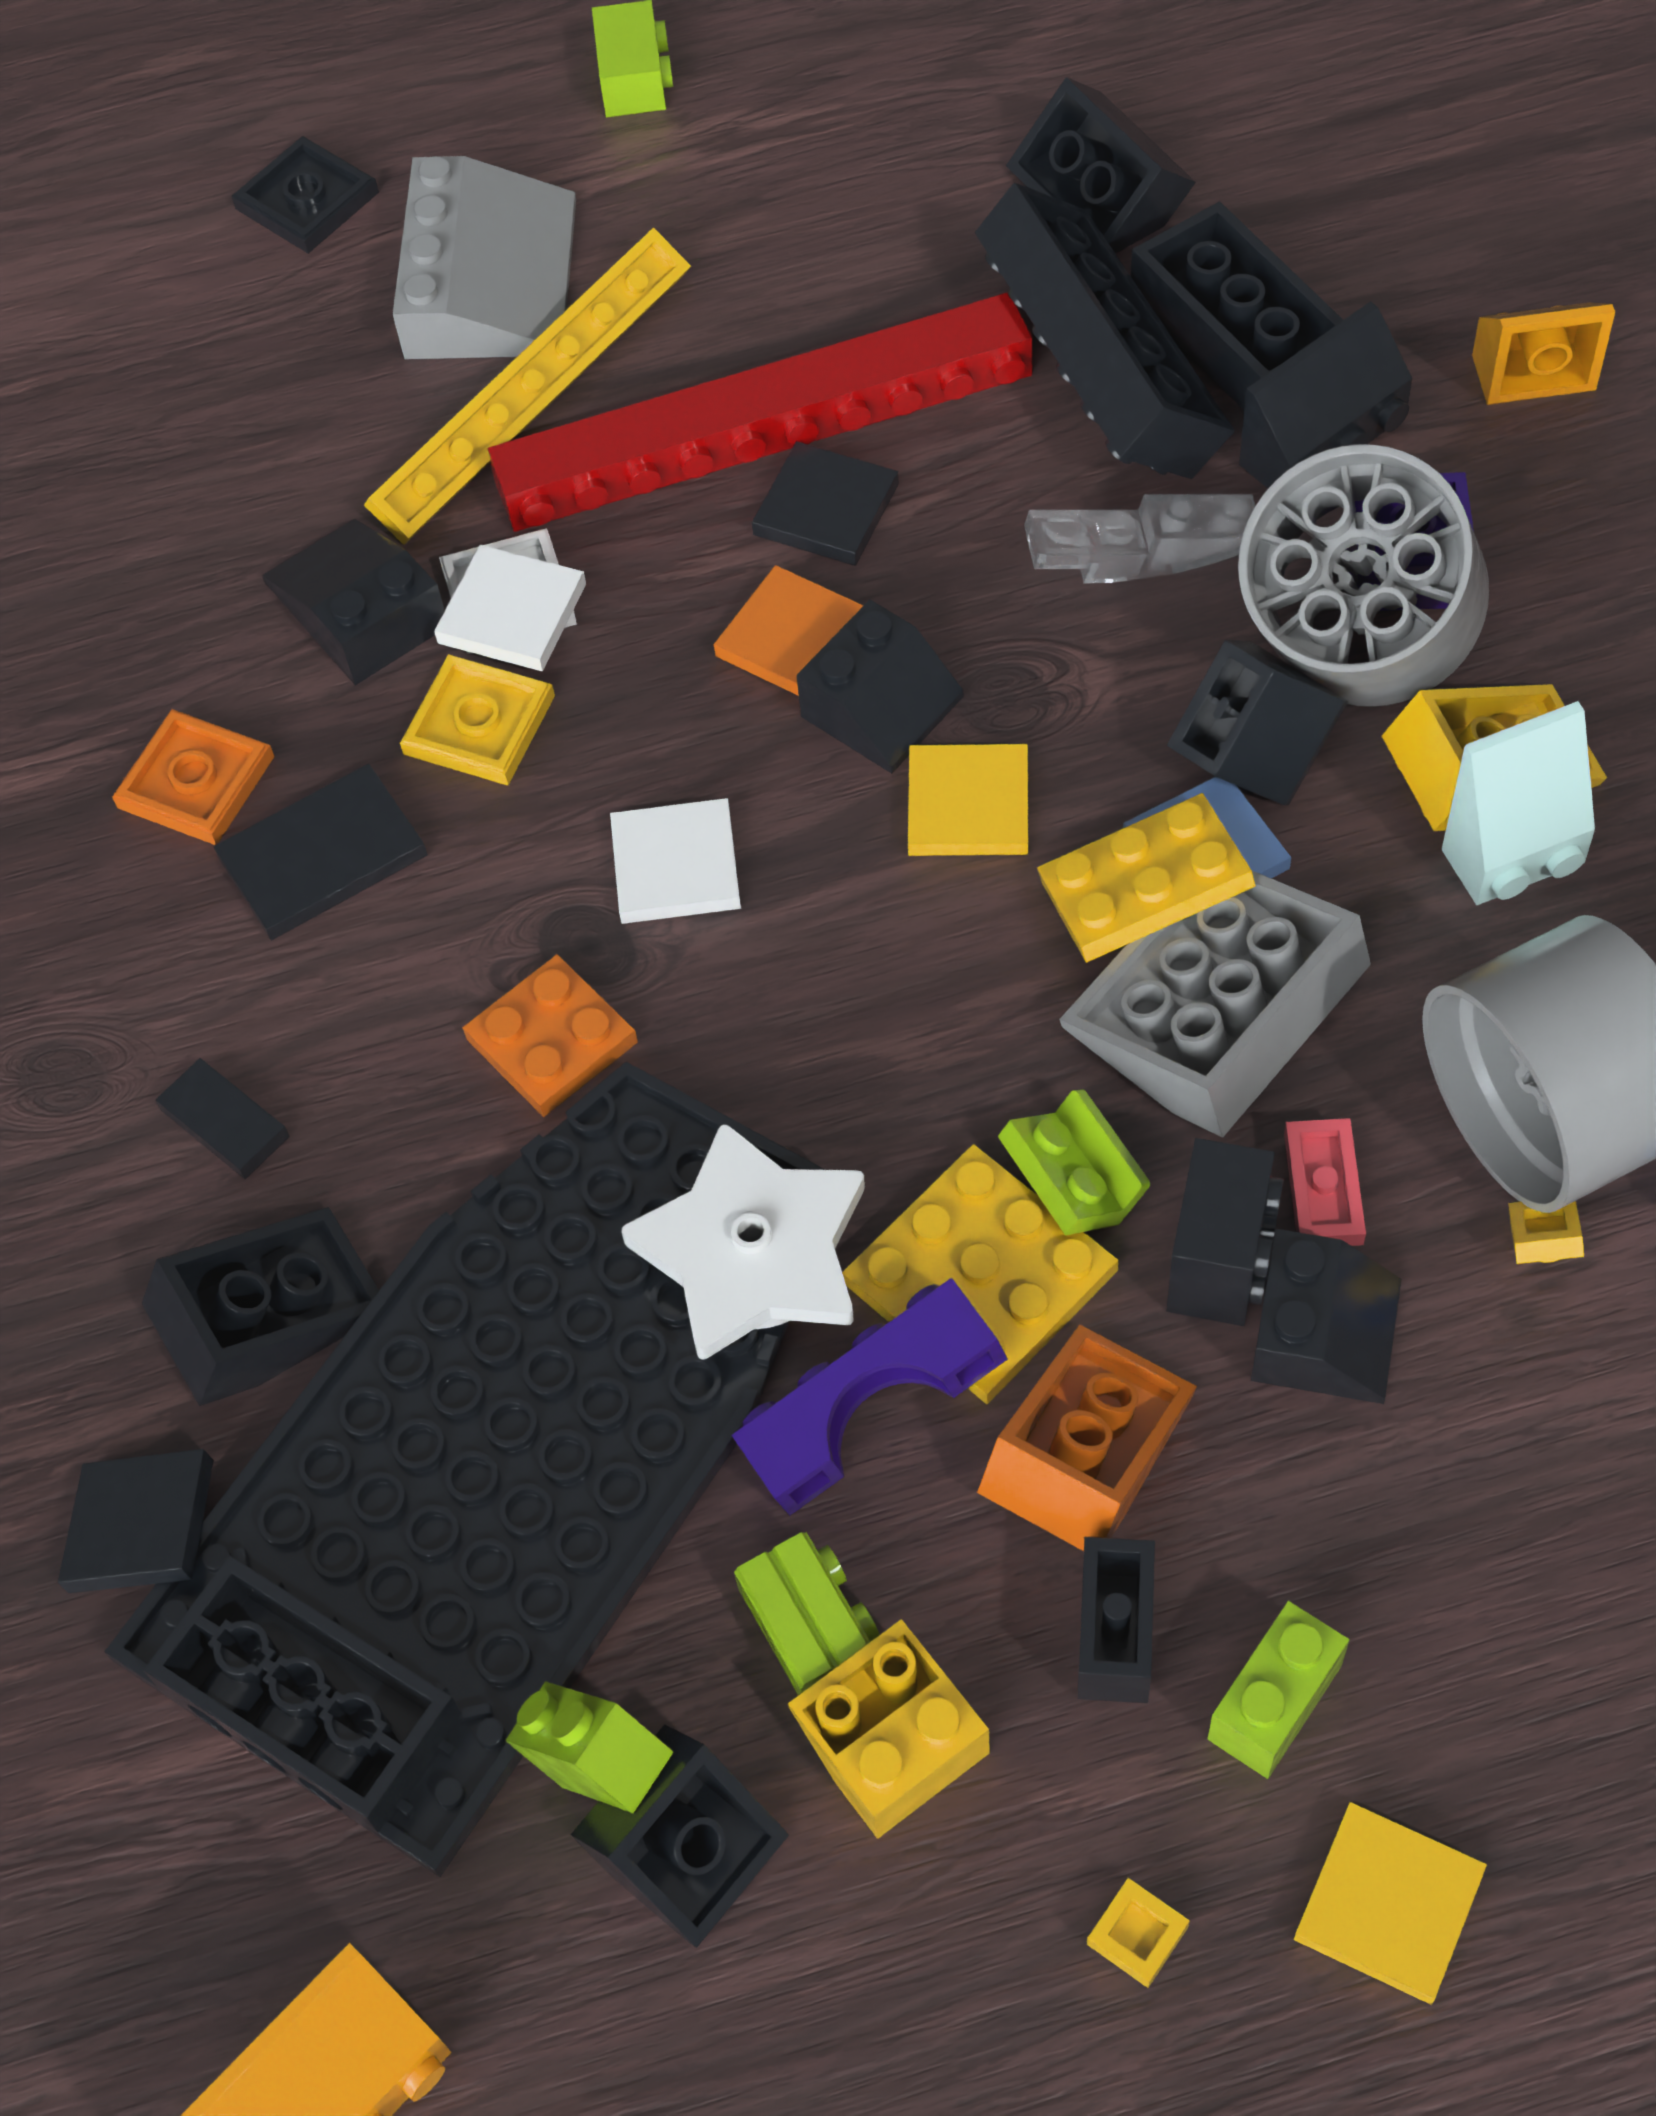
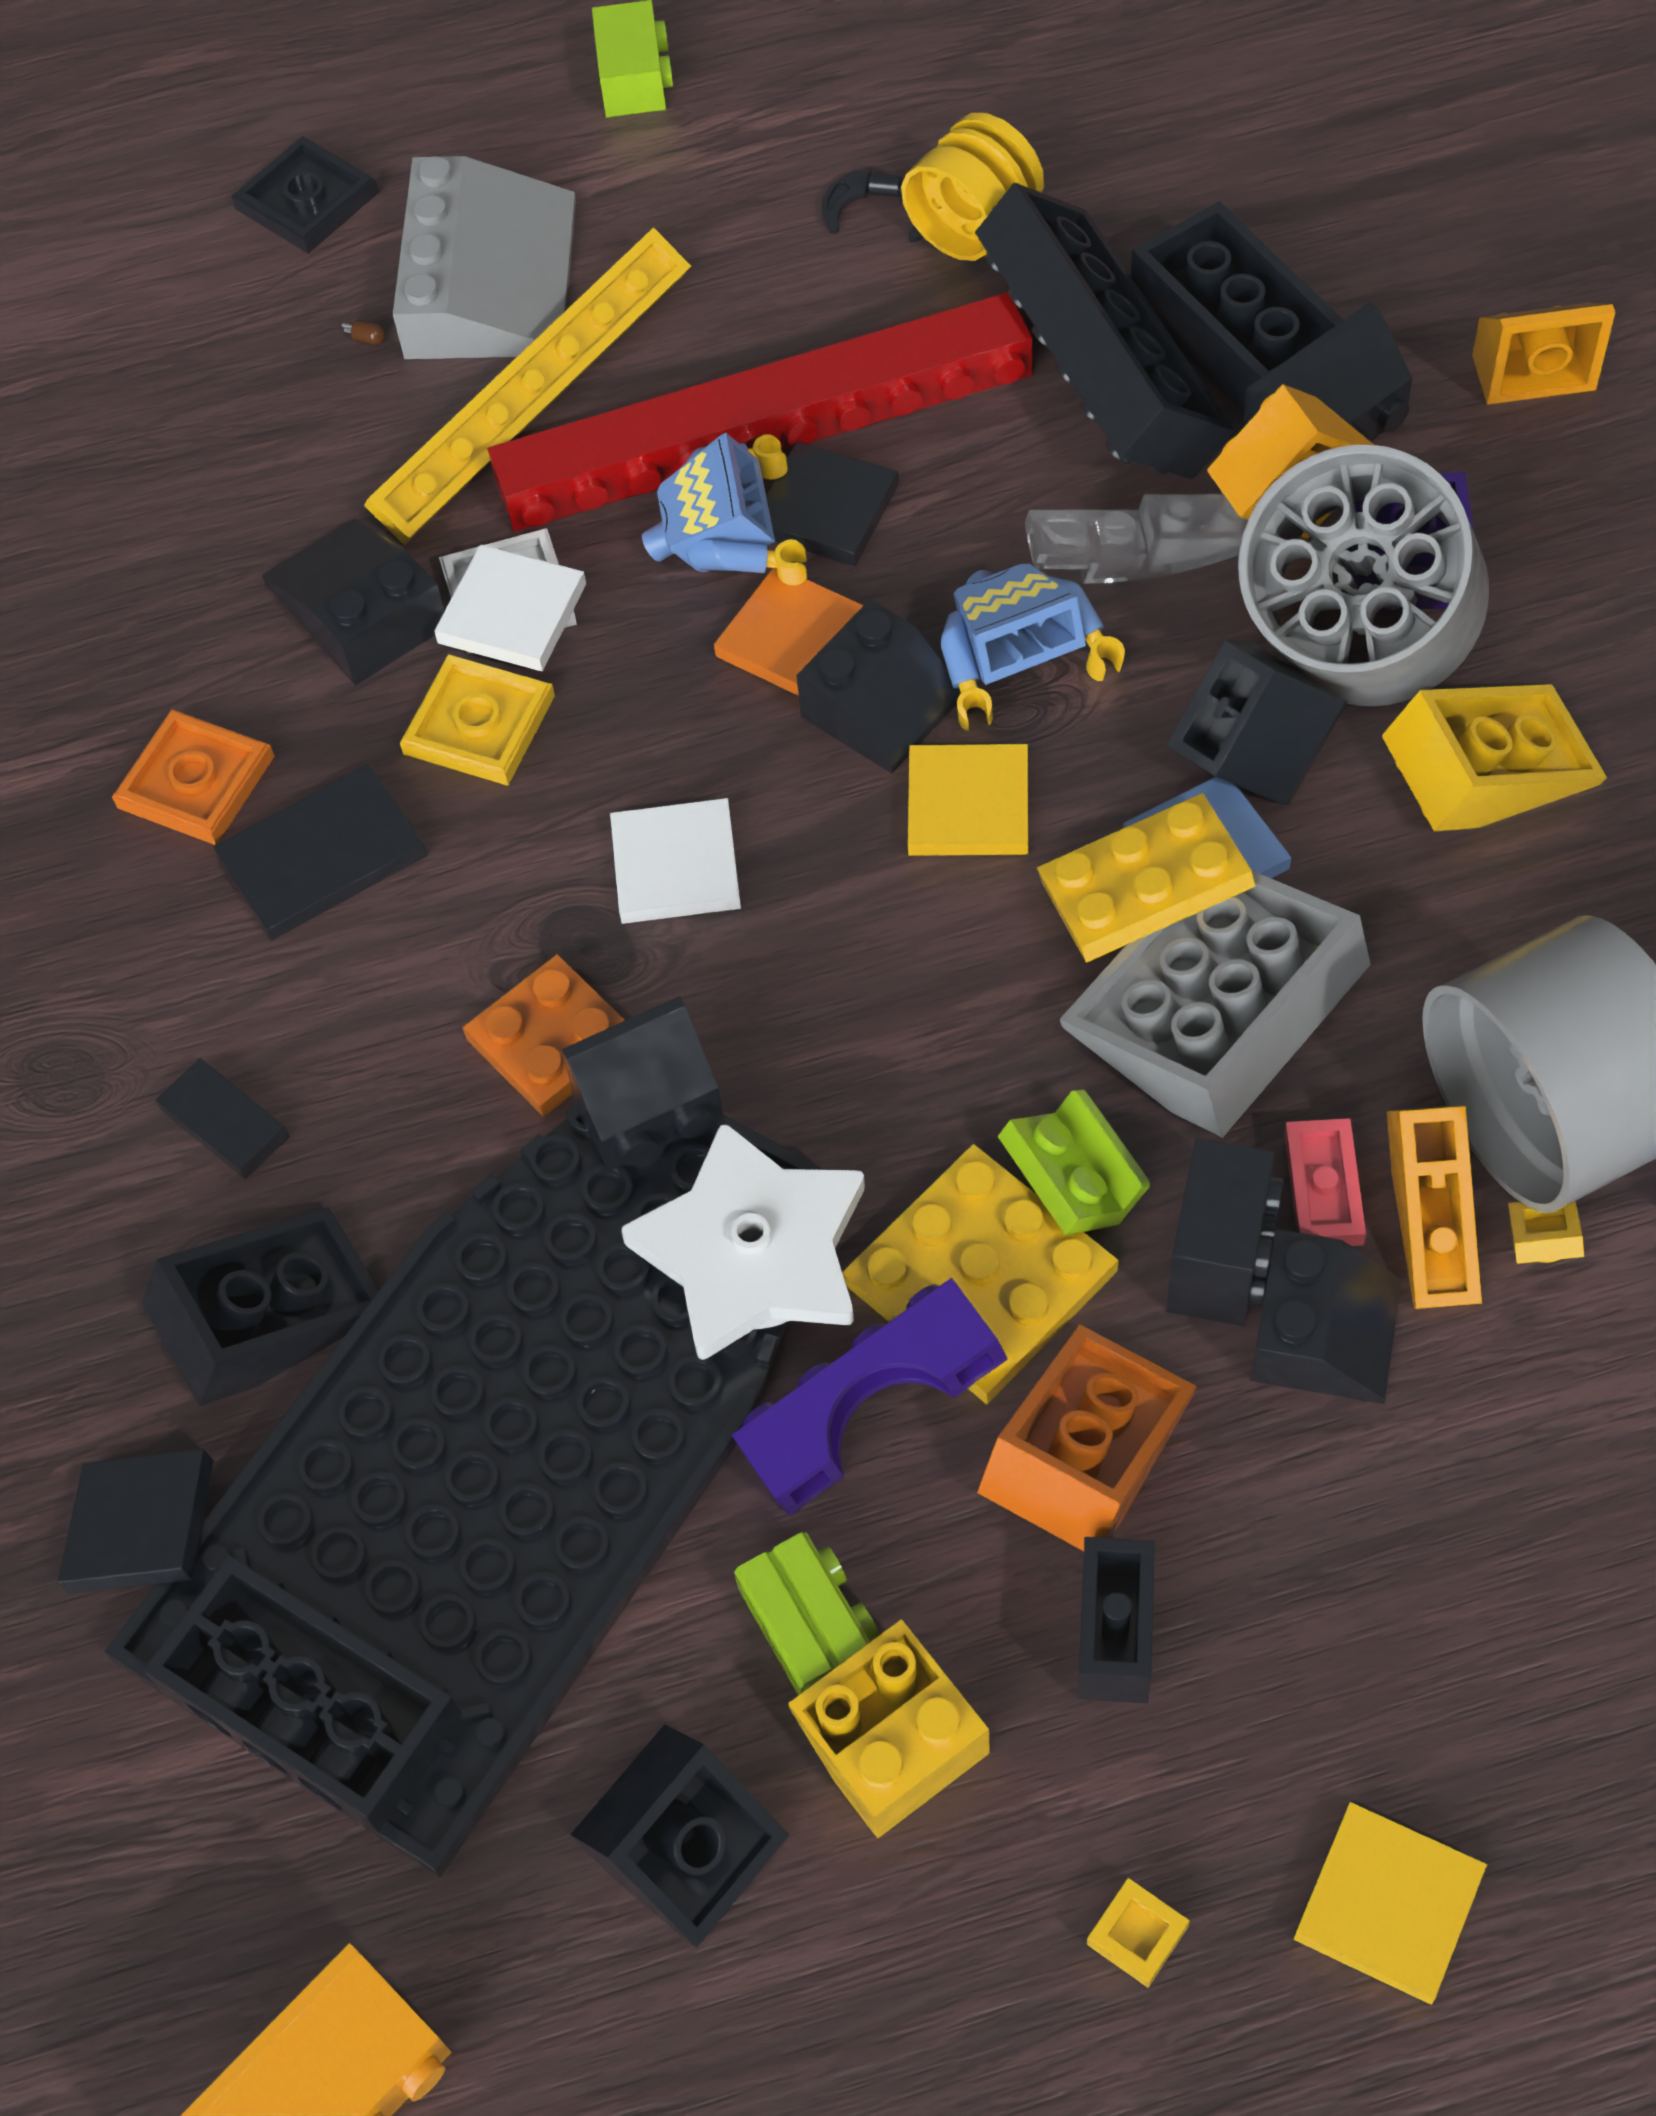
(366, 332): none -> reddish brown piece
(589, 1746): lime brick -> none
(643, 1084): none -> black slope
(720, 513): none -> medium blue torso
(855, 186): none -> black piece
(965, 179): none -> yellow wheel
(1016, 623): none -> medium blue torso
(1102, 163): black slope -> none
(1276, 439): none -> light orange slope
(1277, 1689): lime brick -> none
(1435, 1204): none -> light orange slope
(1522, 806): light aqua slope -> none

